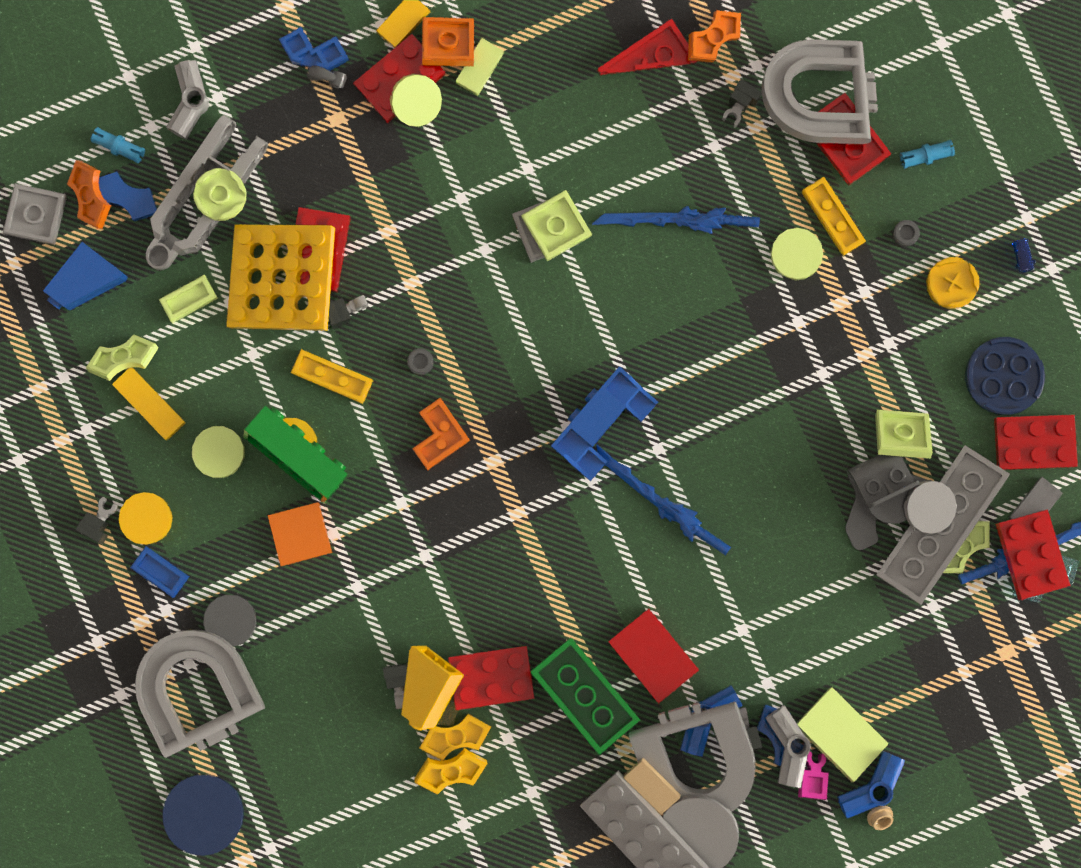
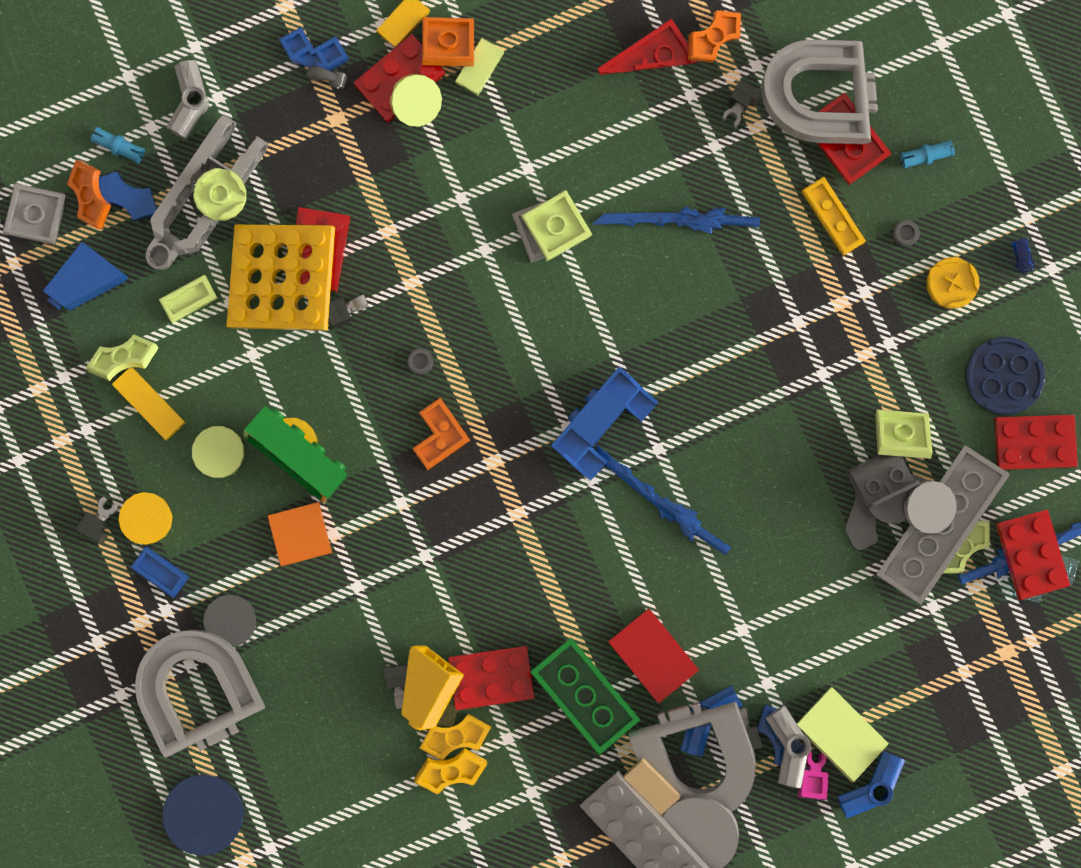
(332, 376): yellow tile -> none
(796, 254): yellowish green tile -> none
(880, 817): tan plate -> none
(1039, 498): flat silver tile -> none

